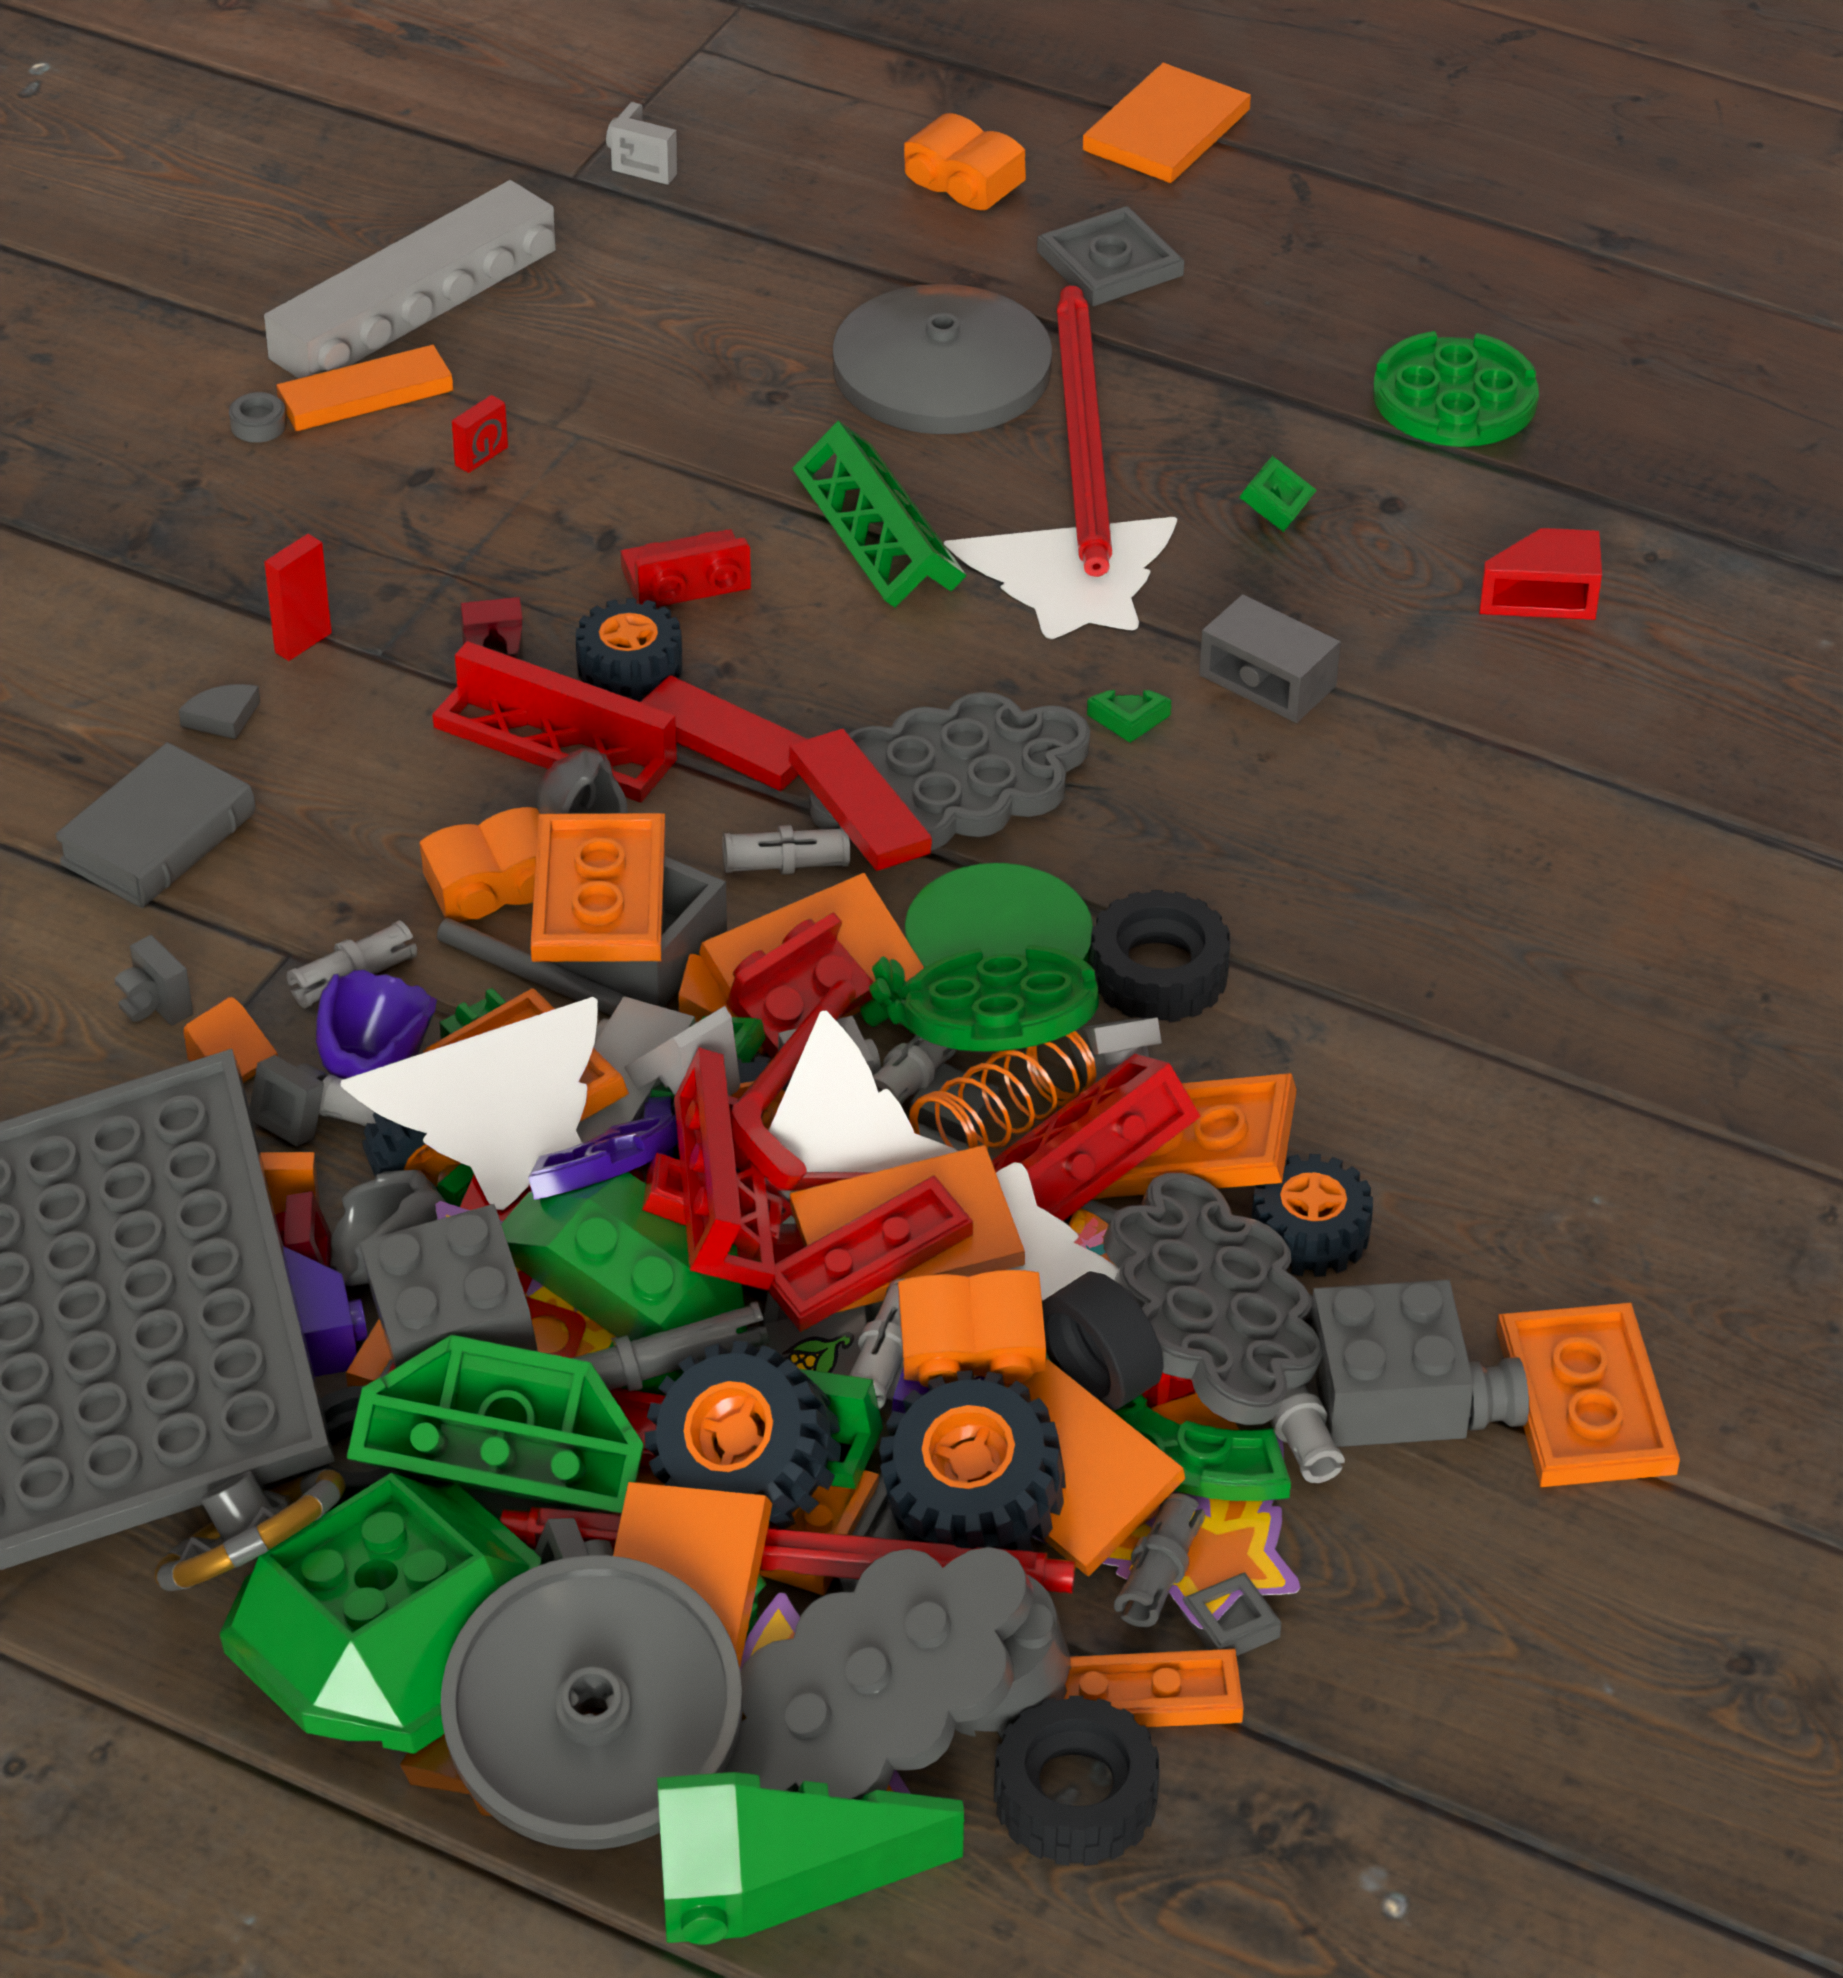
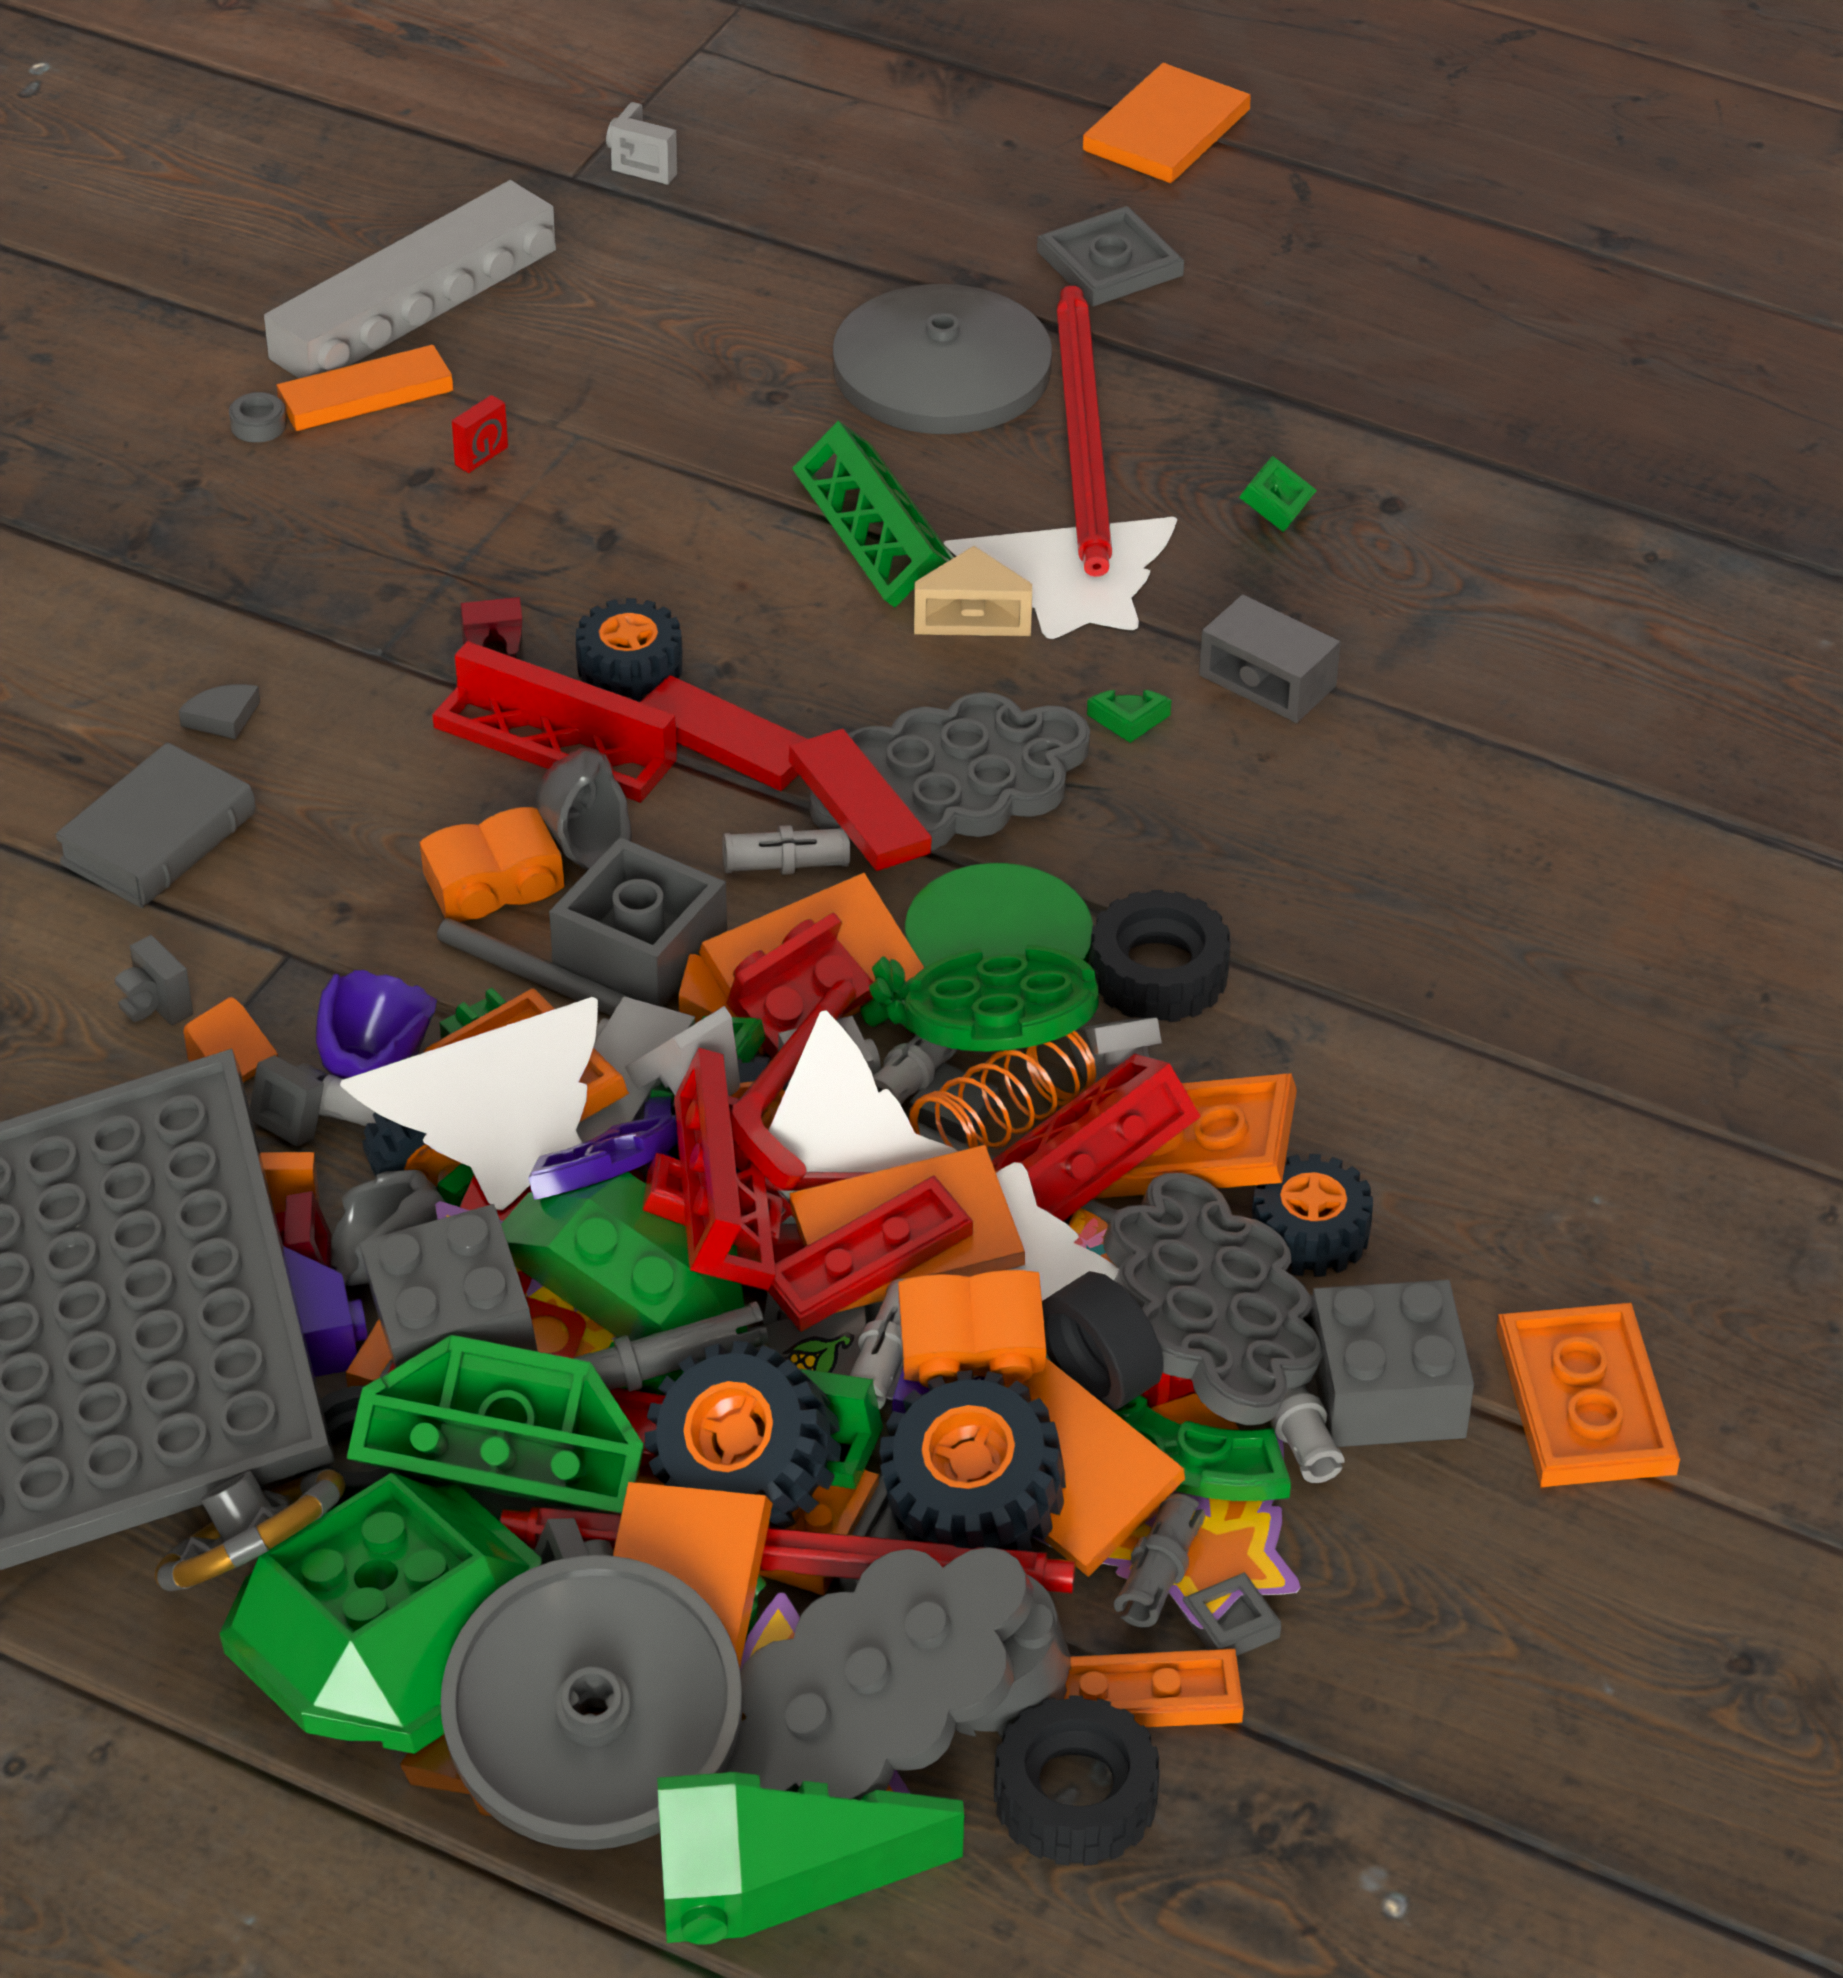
(298, 597): red tile -> none
(369, 954): light grey pin -> none
(598, 887): orange tile -> none
(688, 568): red bracket -> none
(965, 161): orange brick -> none
(973, 598): none -> tan slope
(1456, 389): green tile -> none
(1499, 1394): dark grey wheel -> none
(1545, 576): red slope -> none

